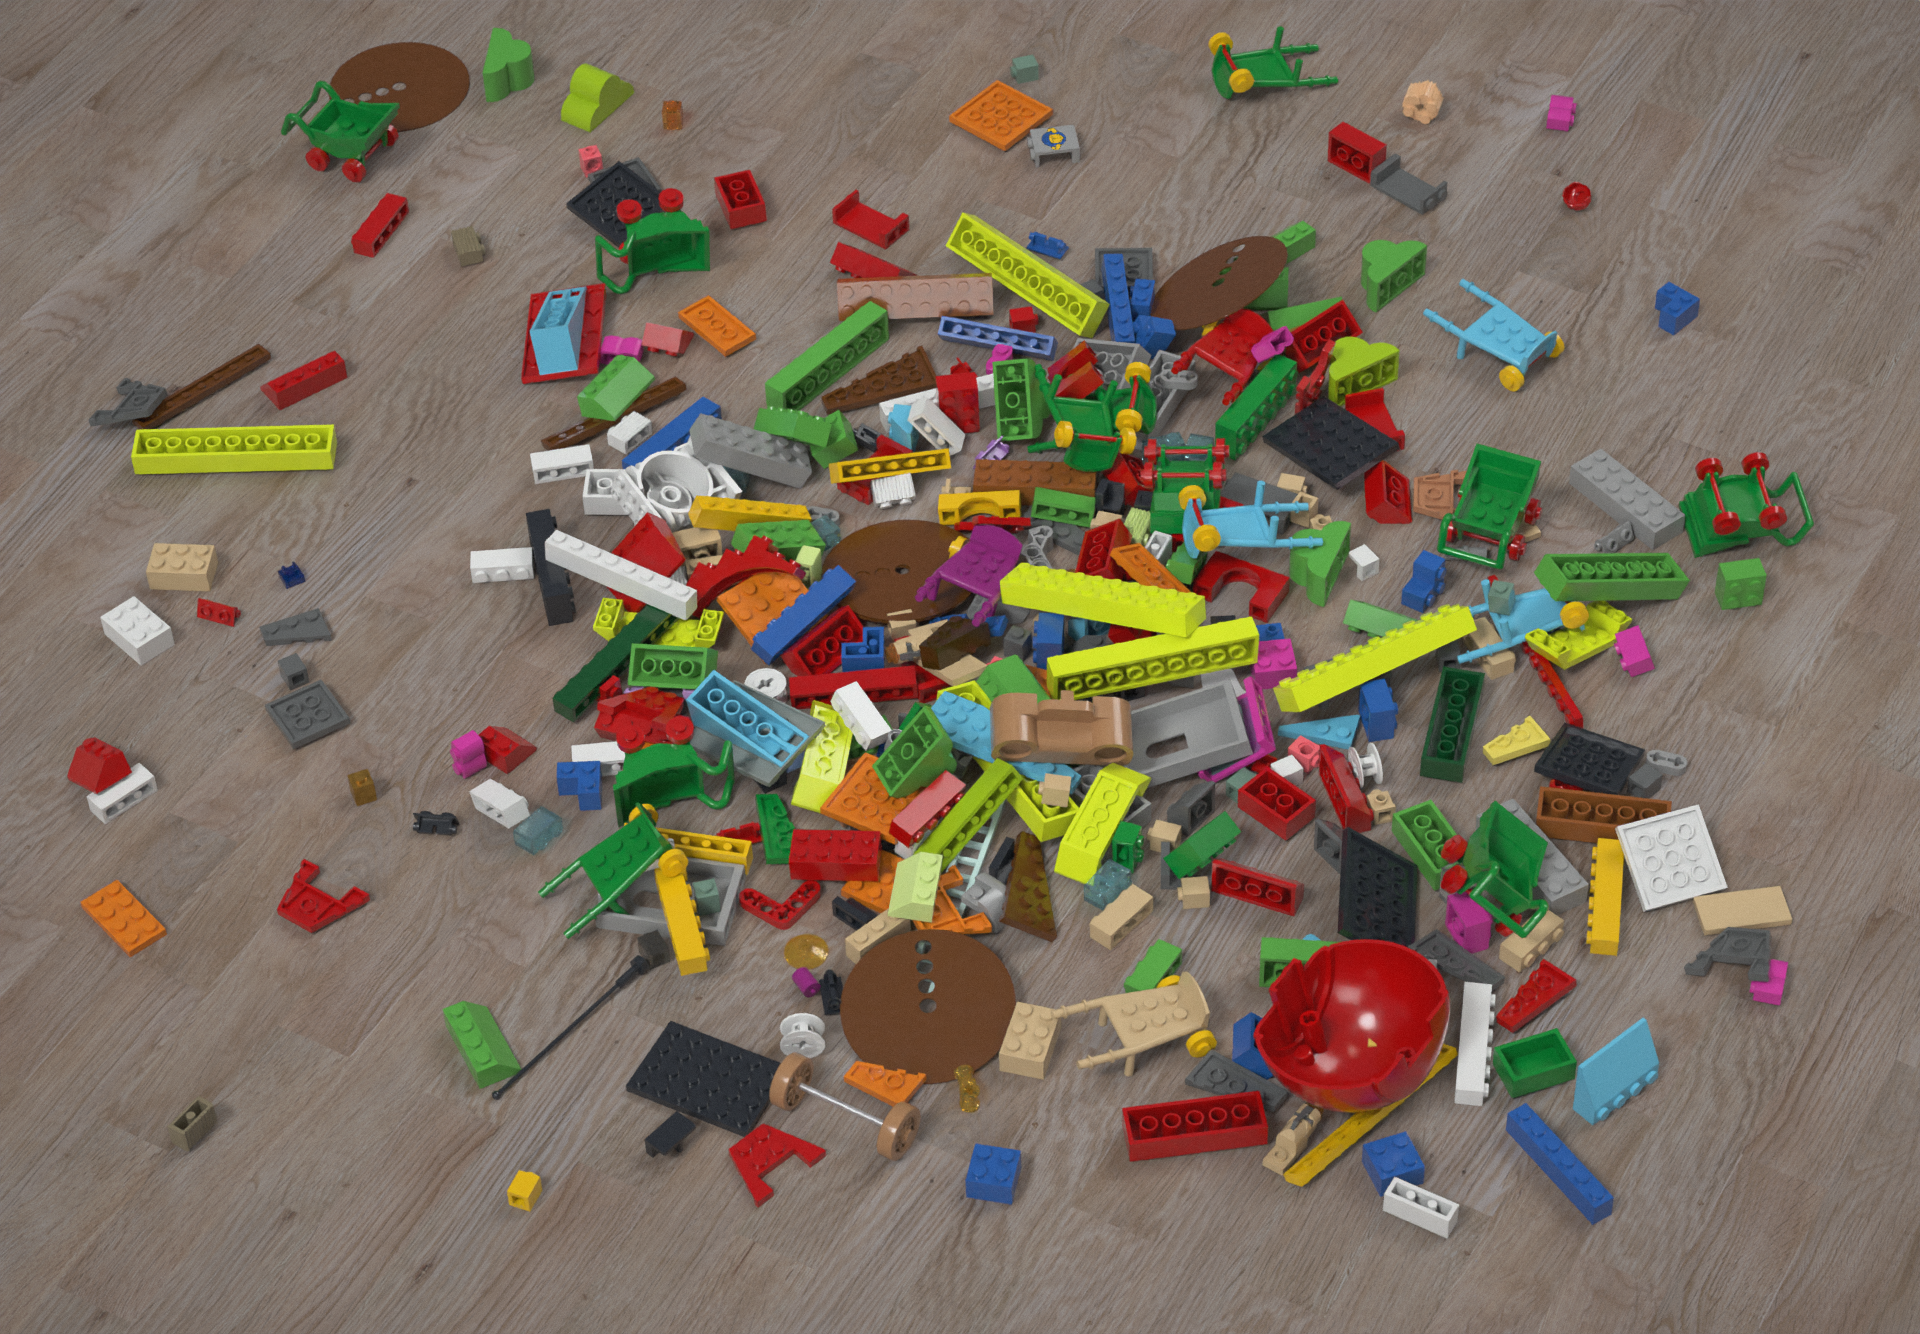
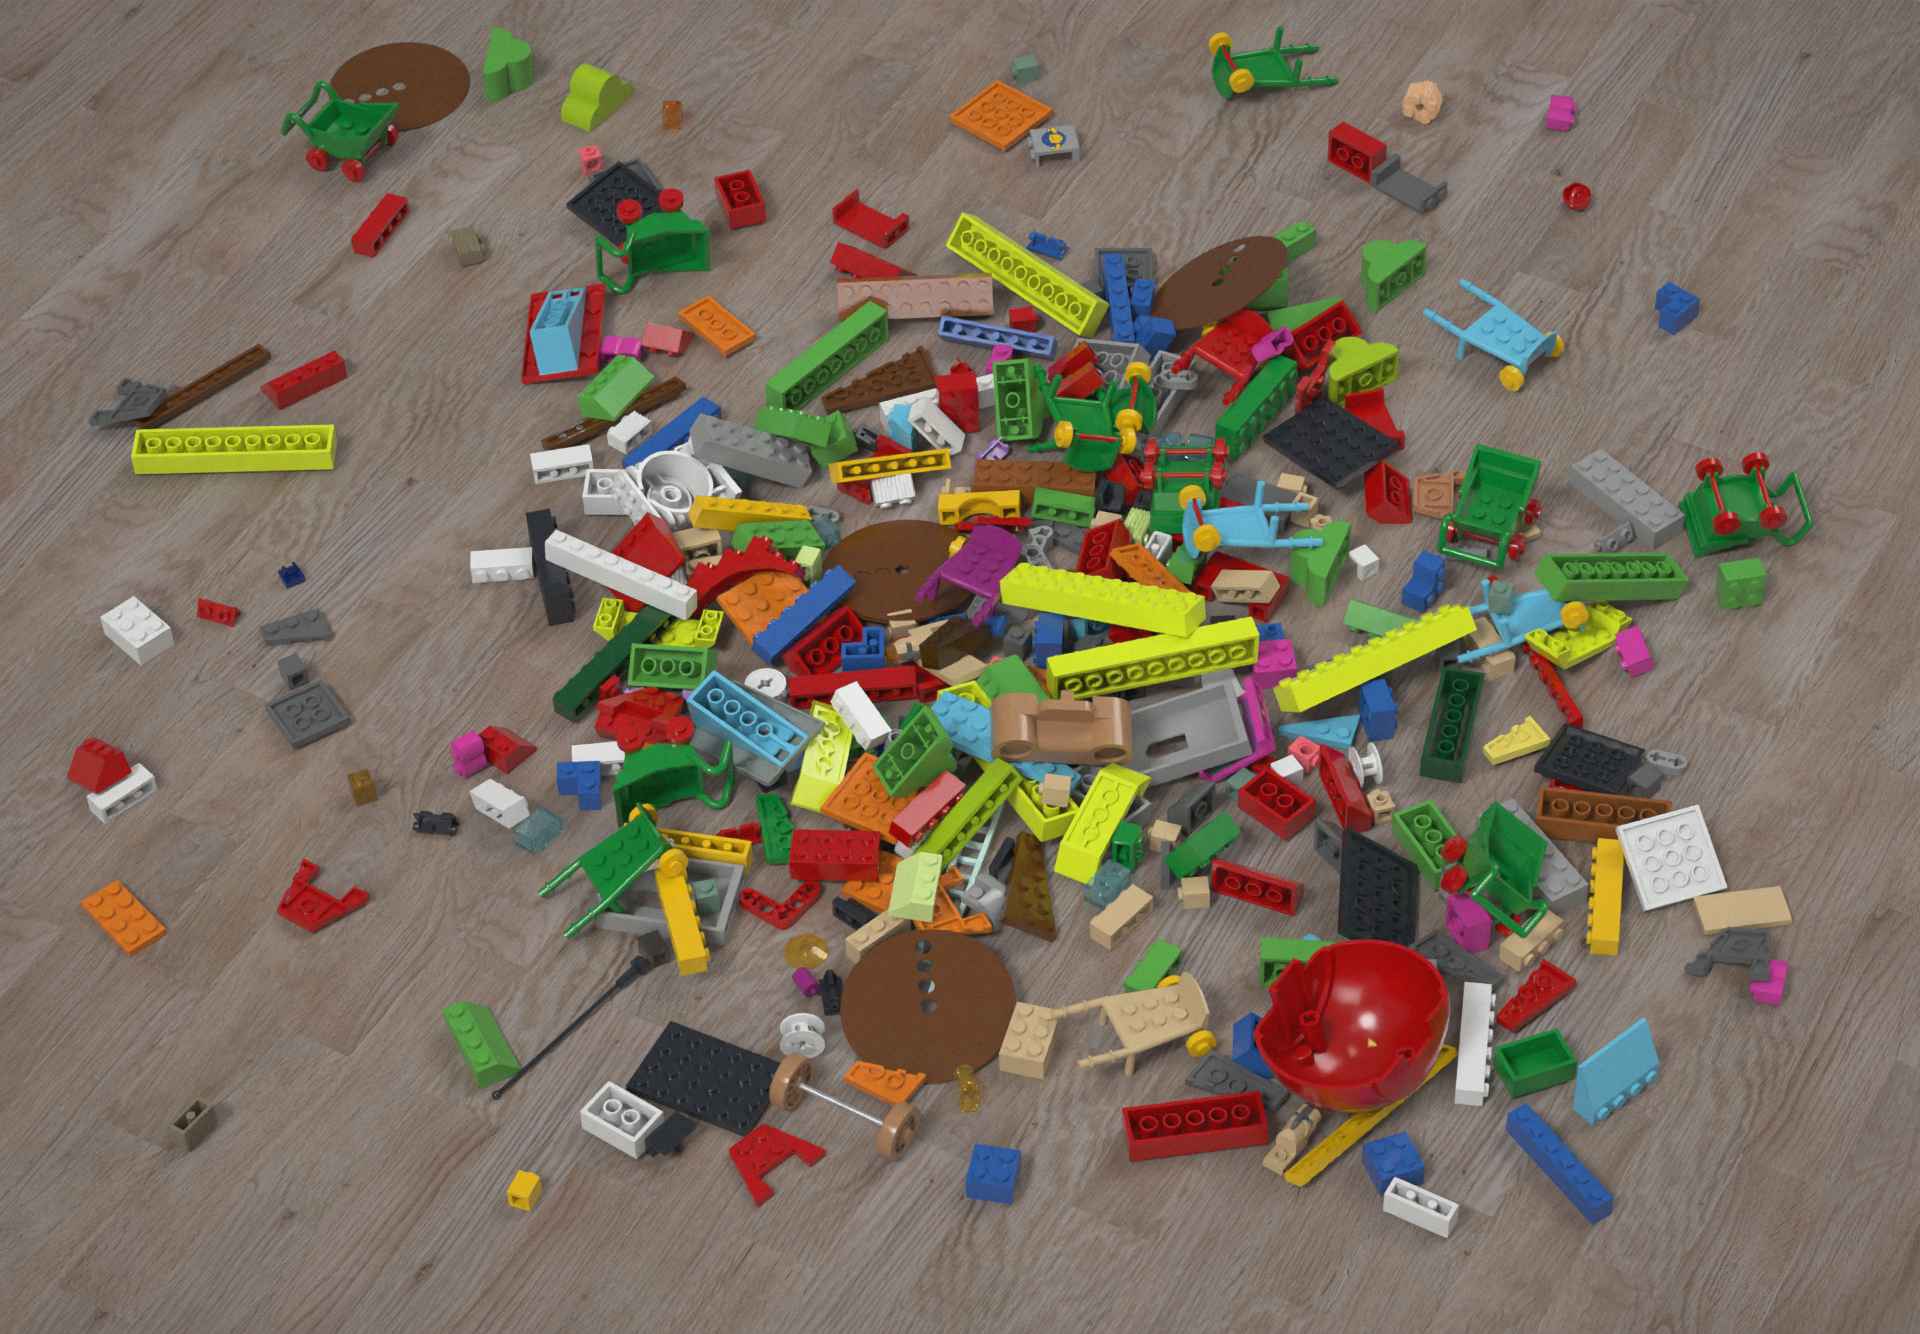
(182, 567): tan brick -> none
(621, 1119): none -> white brick
(1245, 586): none -> tan brick

